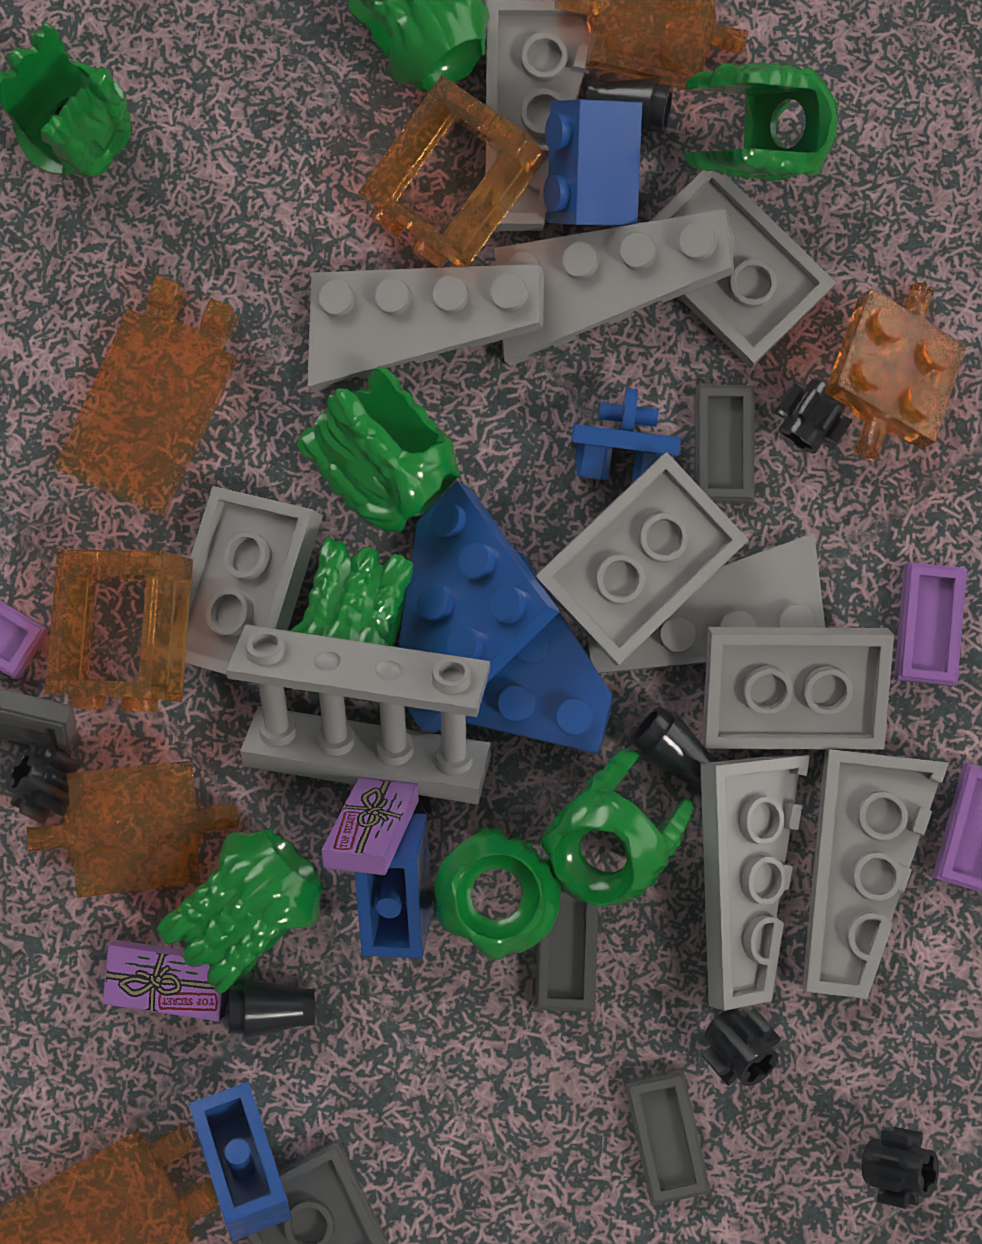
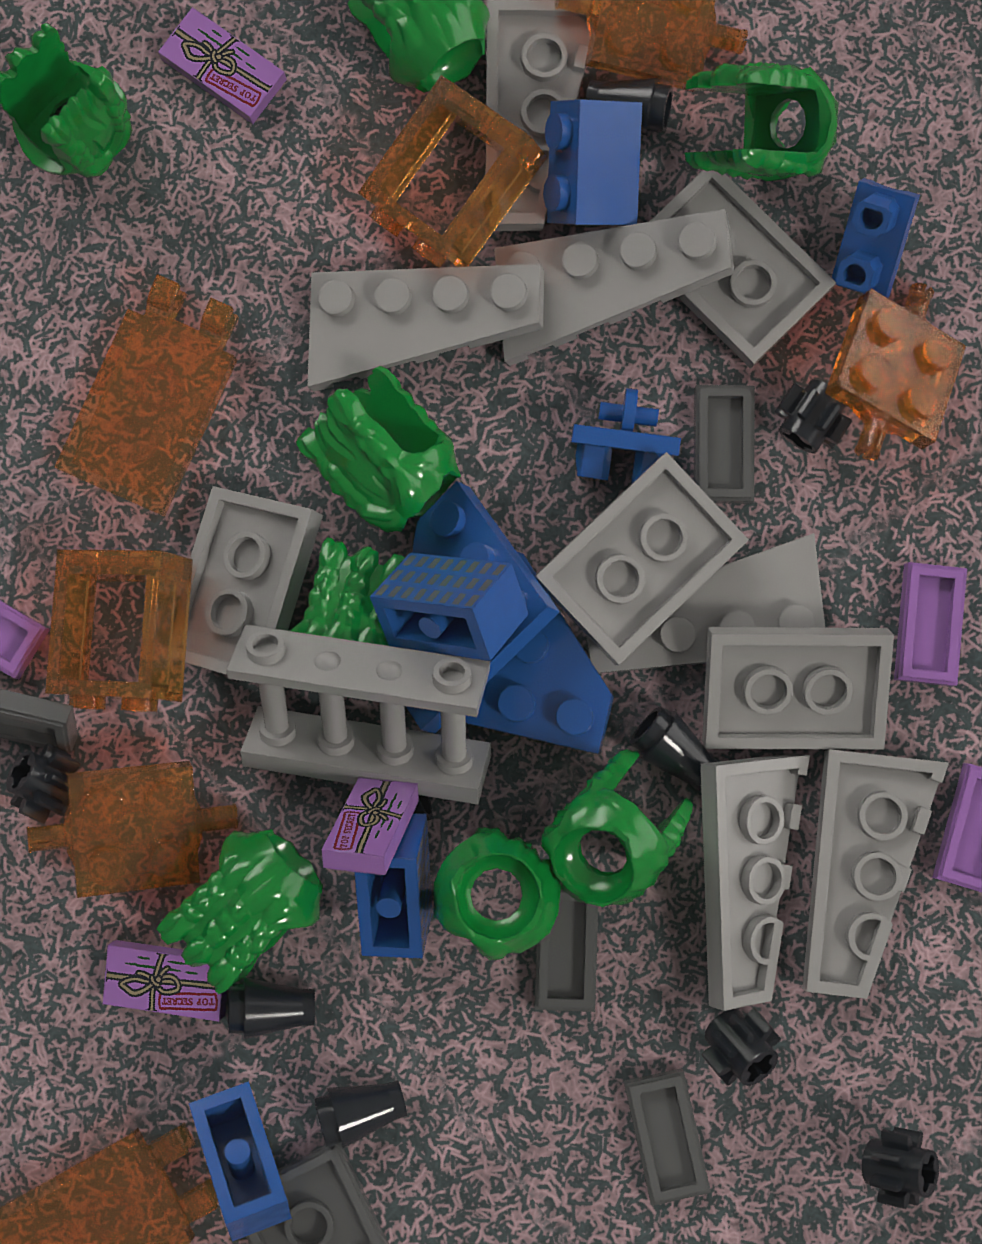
(222, 65): none -> medium lavender tile
(357, 1111): none -> black cone
(450, 605): none -> blue brick
(874, 237): none -> blue hips

